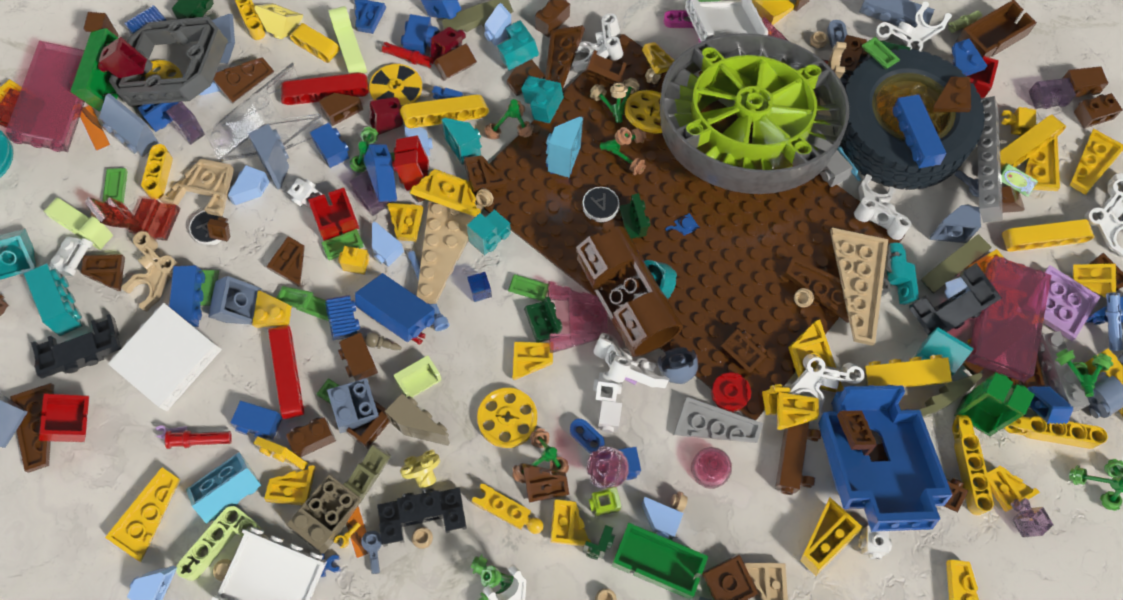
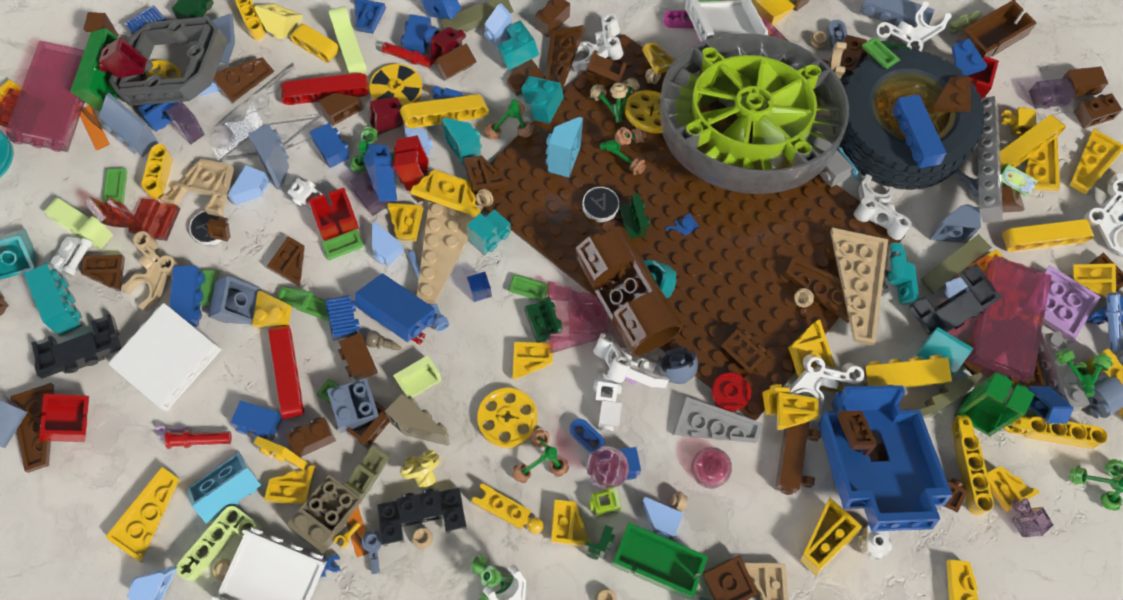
(354, 260): yellow brick -> none
(544, 483): reddish brown wing -> none

